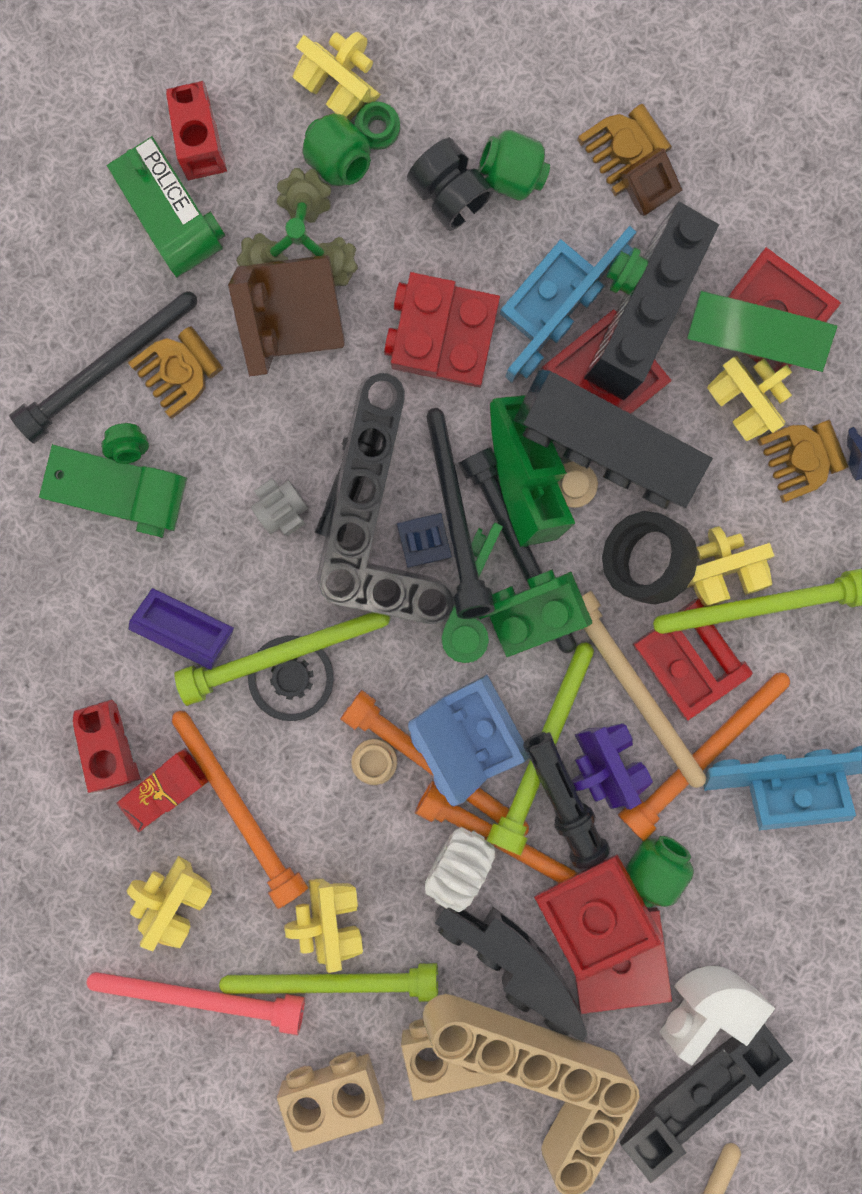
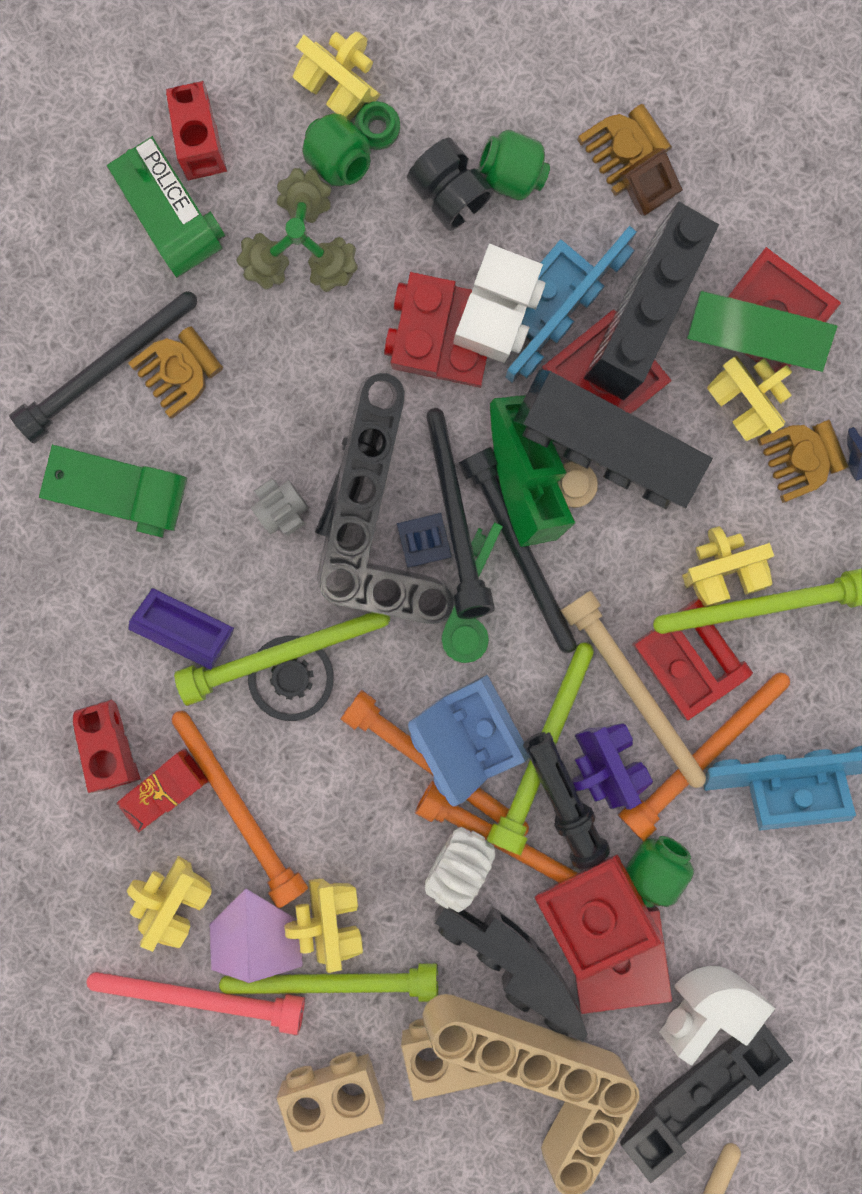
(124, 443): green plate -> none
(251, 940): none -> lavender slope
(285, 309): reddish brown bracket -> none
(374, 761): tan plate -> none
(498, 304): none -> white piece
(539, 614): green bracket -> none
(619, 548): black tyre -> none
(627, 271): green plate -> none

